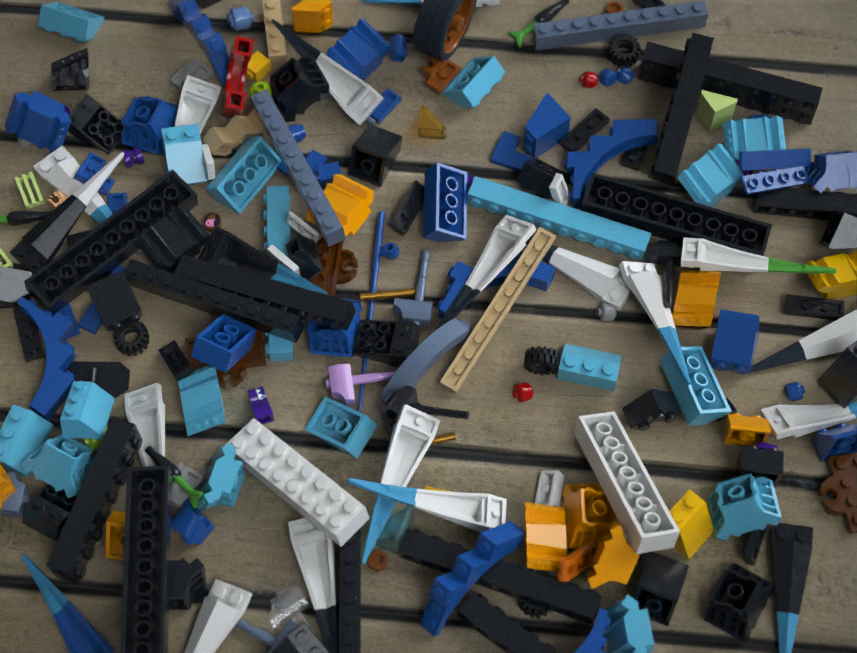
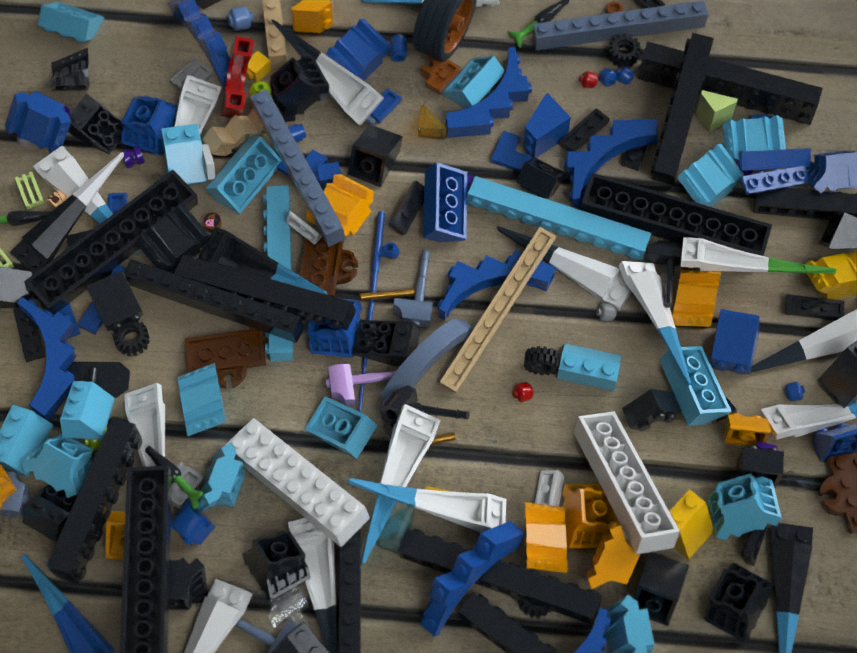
(89, 168): blue tile -> none
(176, 361): black plate -> none
(223, 343): blue brick -> none
(260, 405): dark purple leg -> none
(277, 563): none -> black slope
(278, 256): white tile -> none
(305, 255): black slope -> none
(377, 560): dark orange tile -> none
(481, 116): none -> blue arch
(504, 244): white plate -> none
(559, 190): white tile -> none
(574, 563): orange plate -> none

